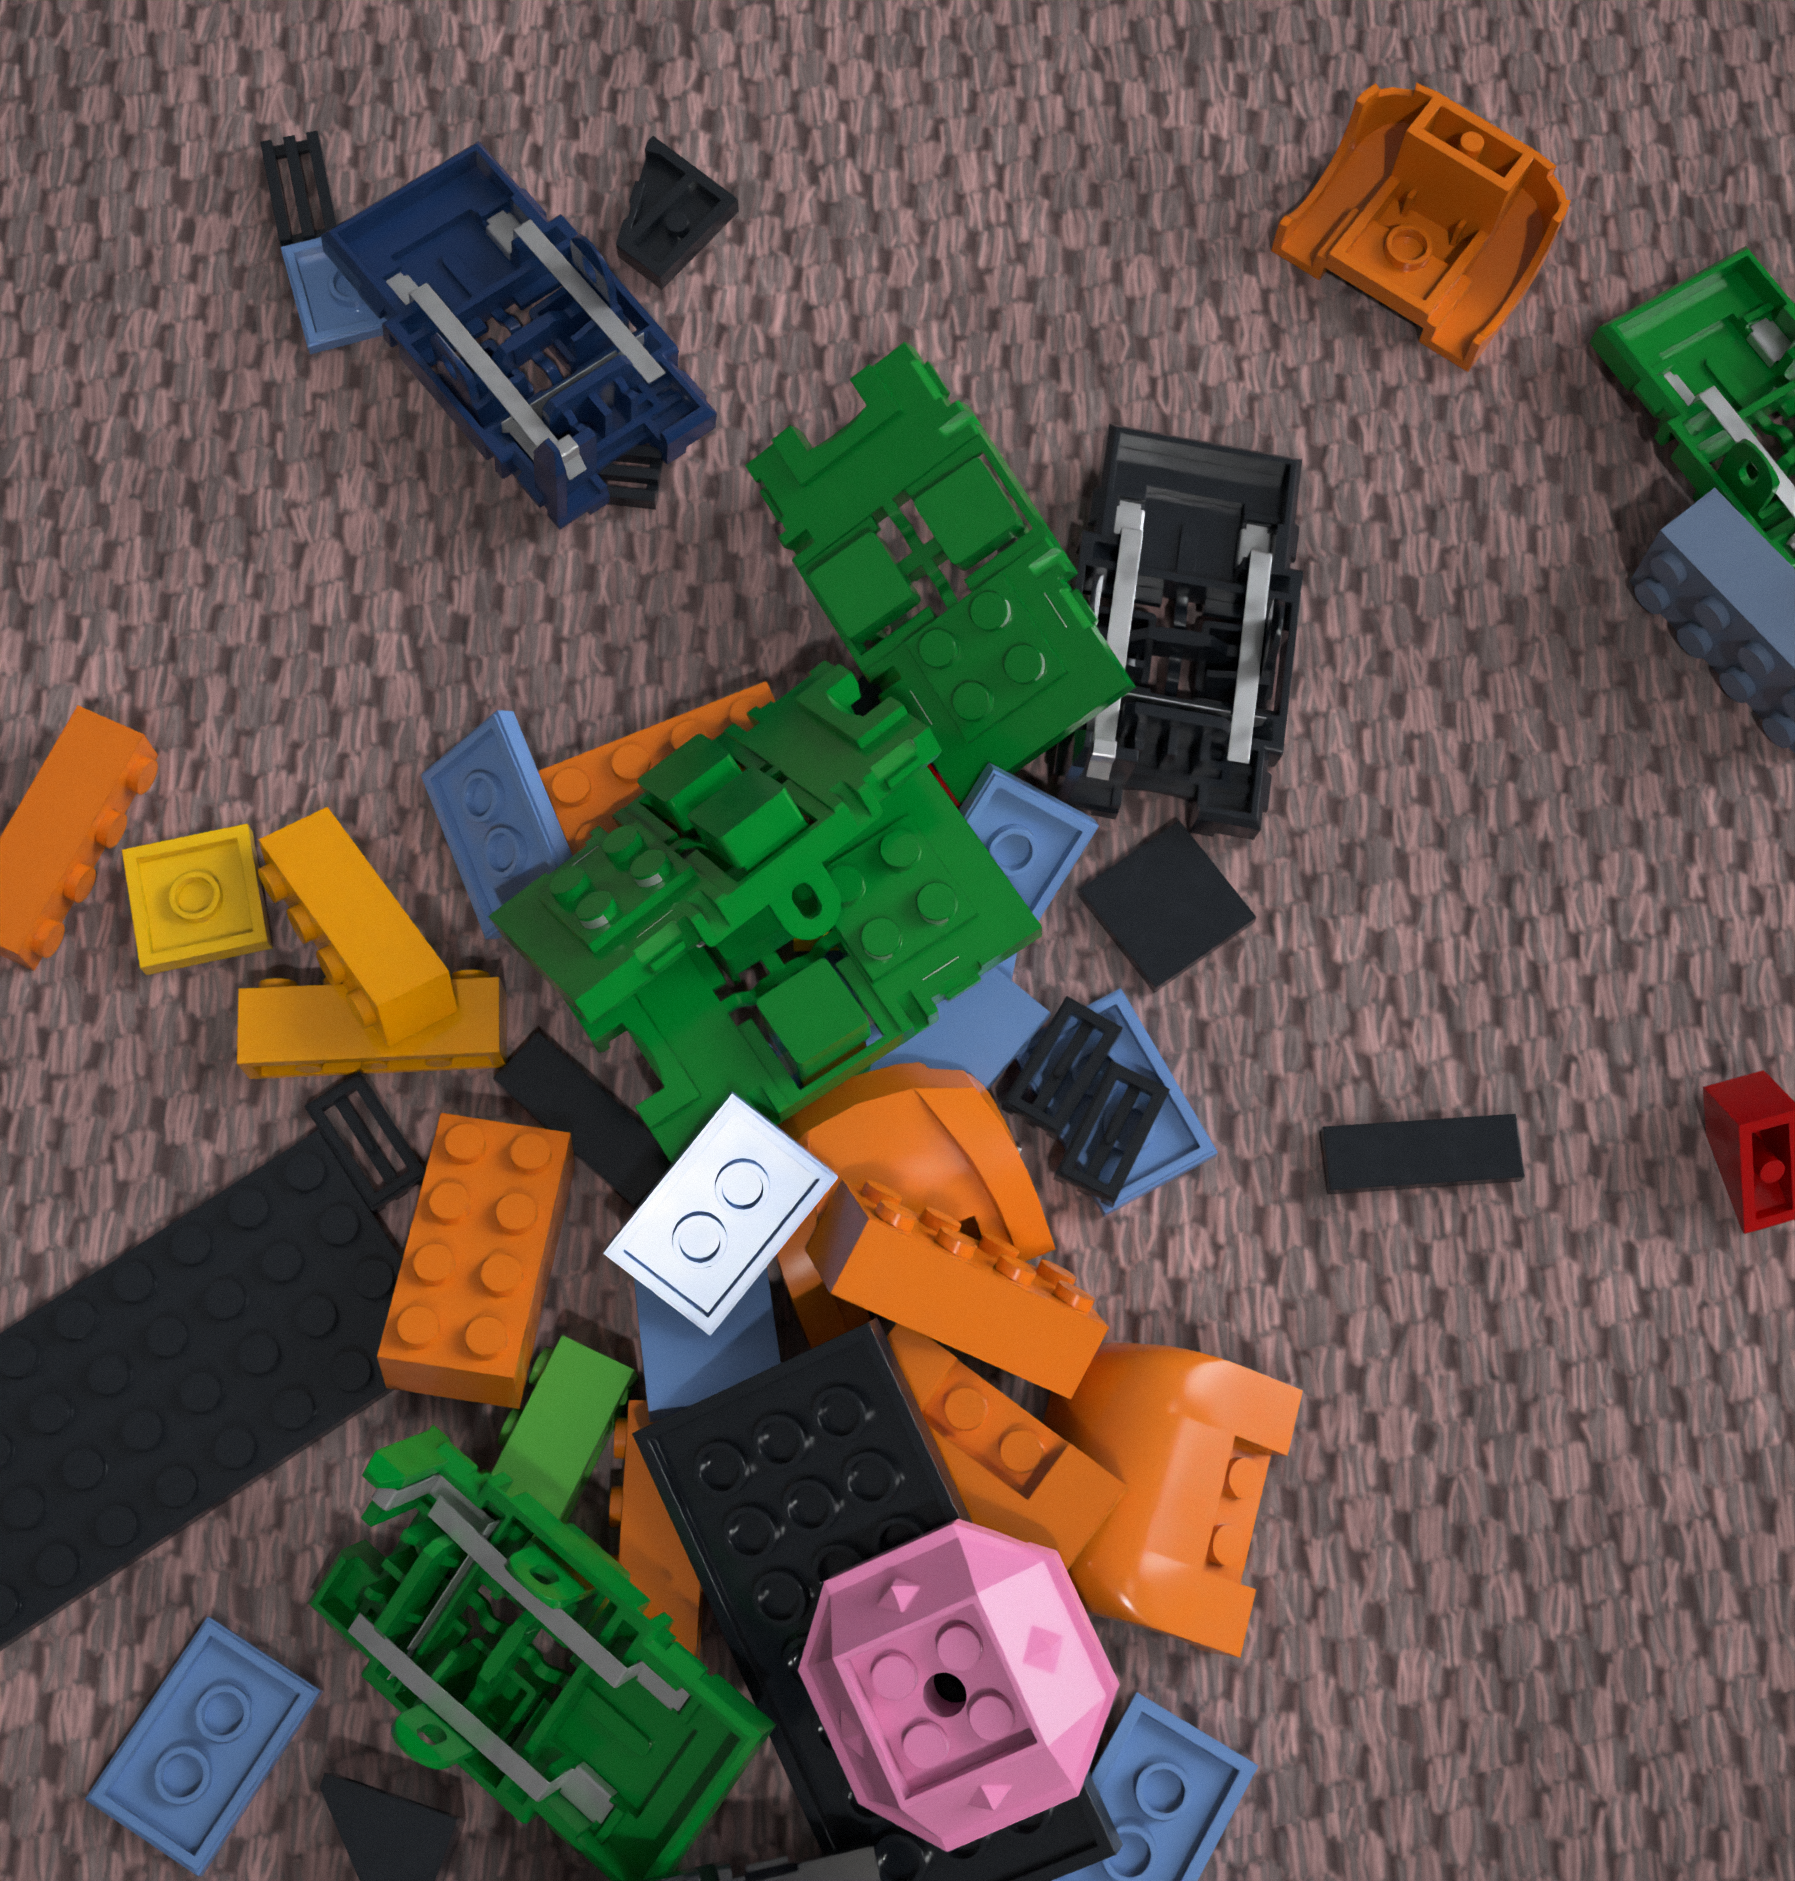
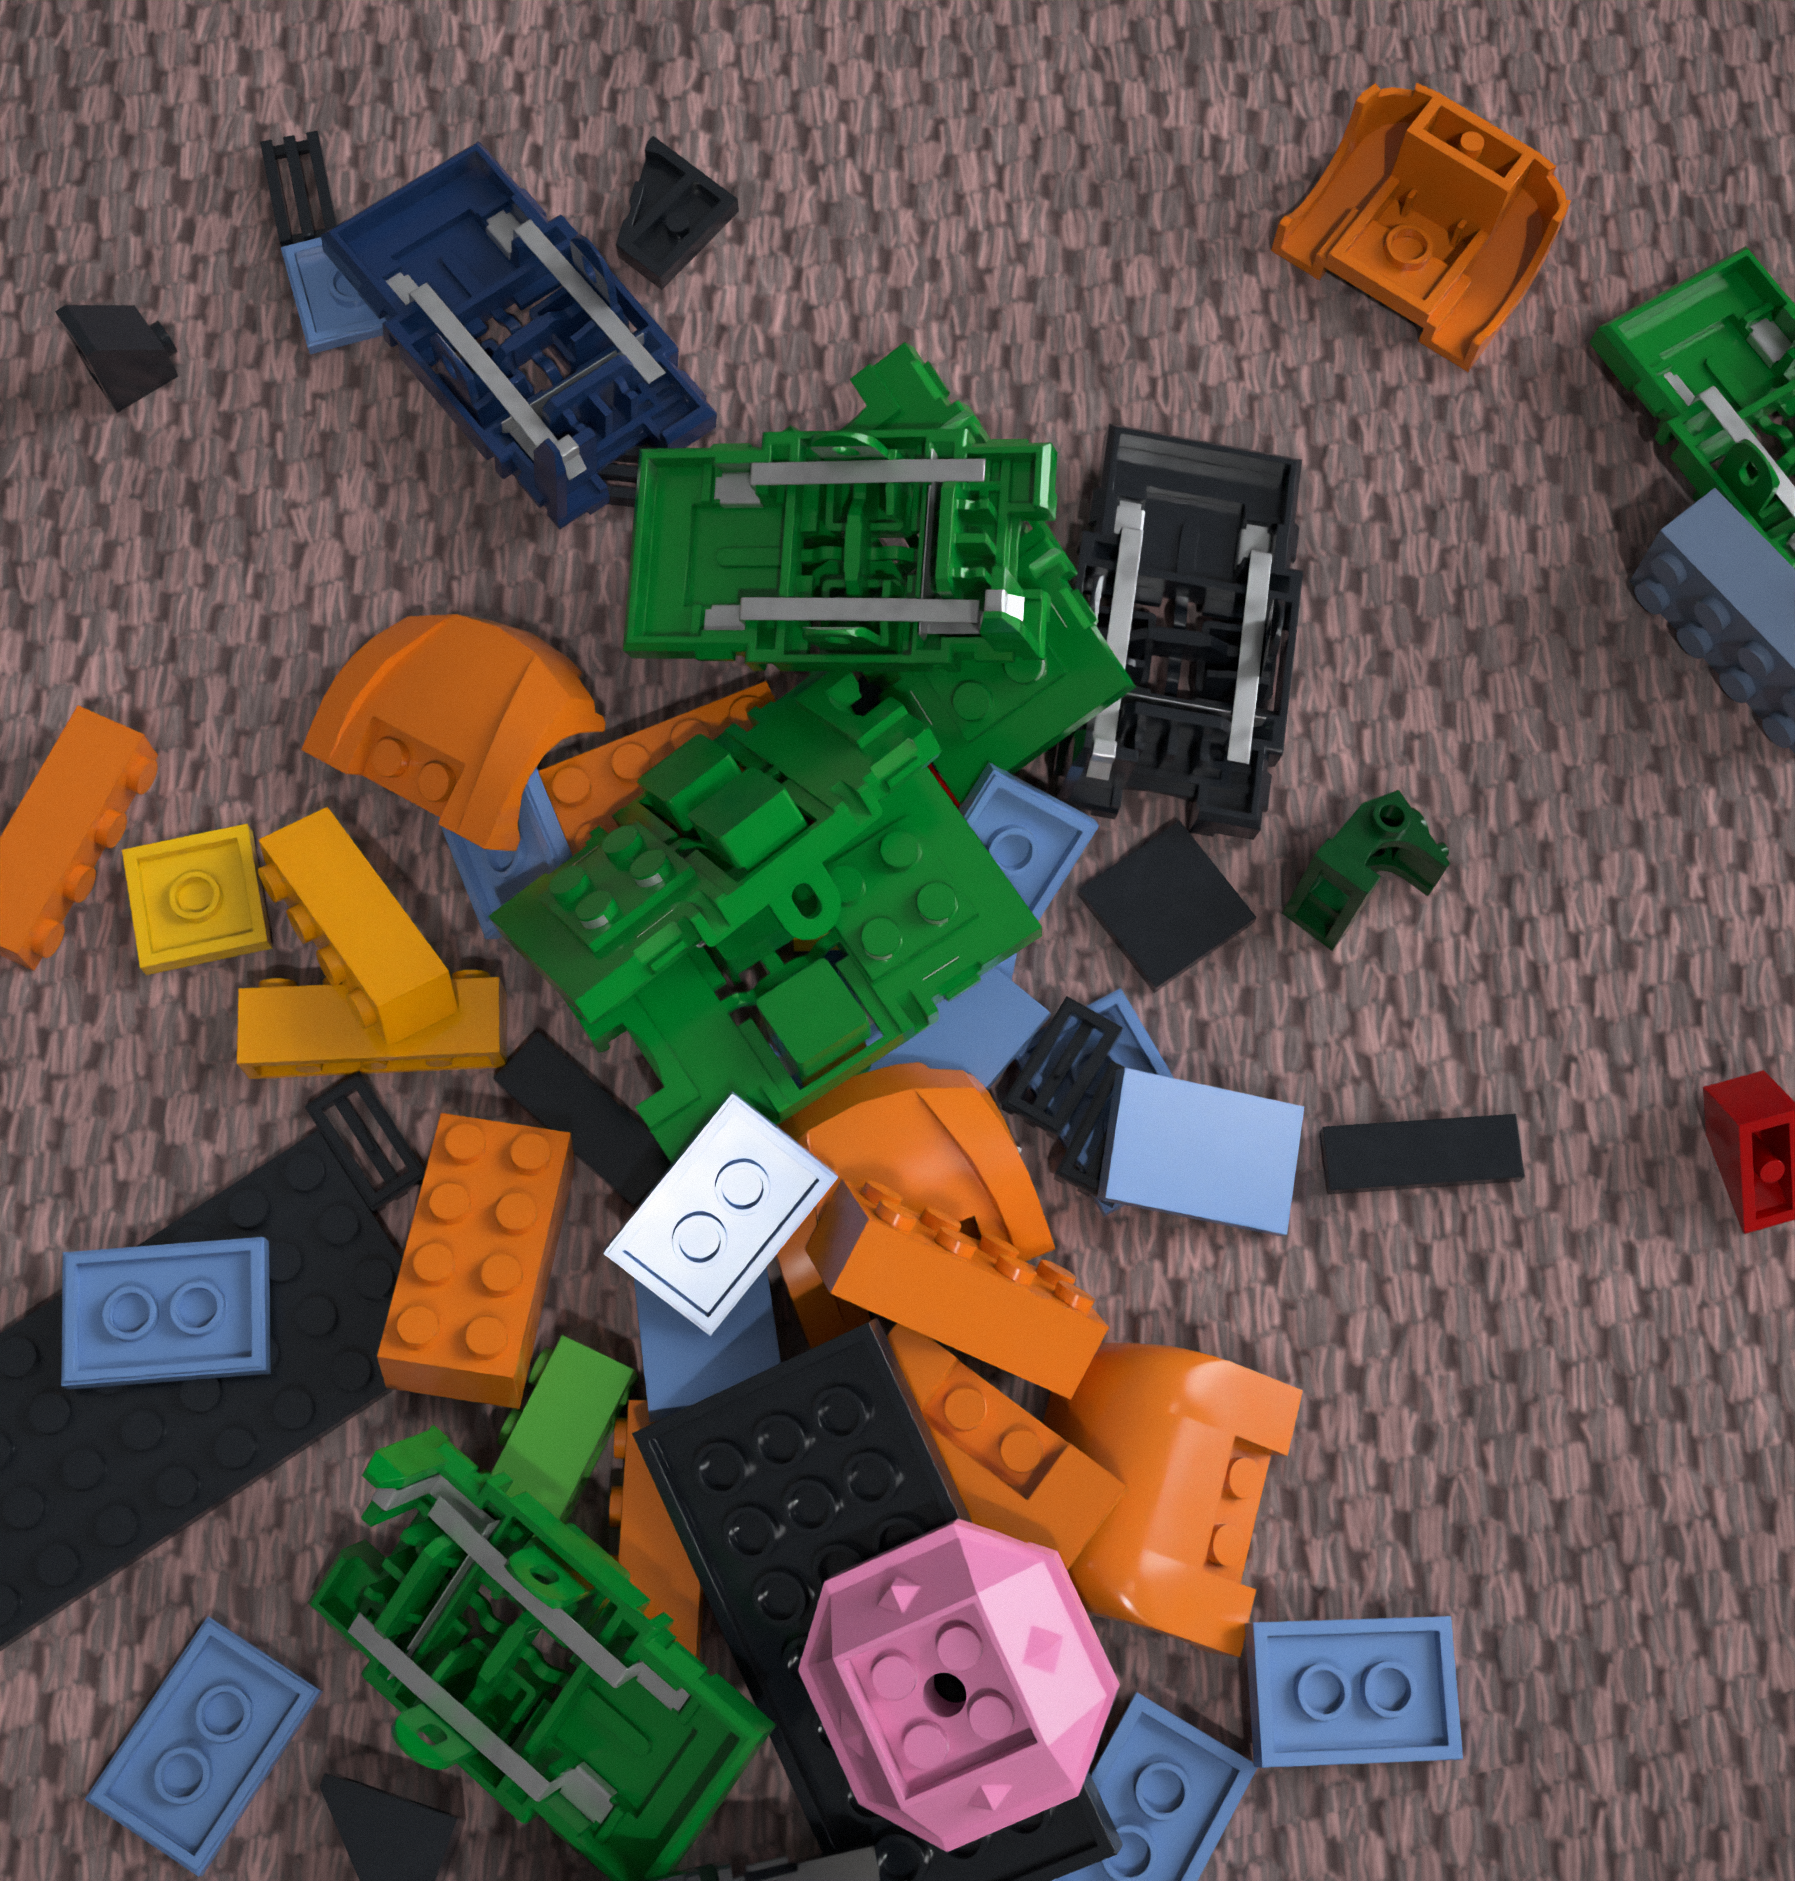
(120, 350): none -> black slope
(165, 1313): none -> medium blue tile
(453, 718): none -> orange piece
(726, 551): none -> green piece
(1200, 1152): none -> tile
(1346, 873): none -> dark green tile
(1353, 1691): none -> medium blue plate

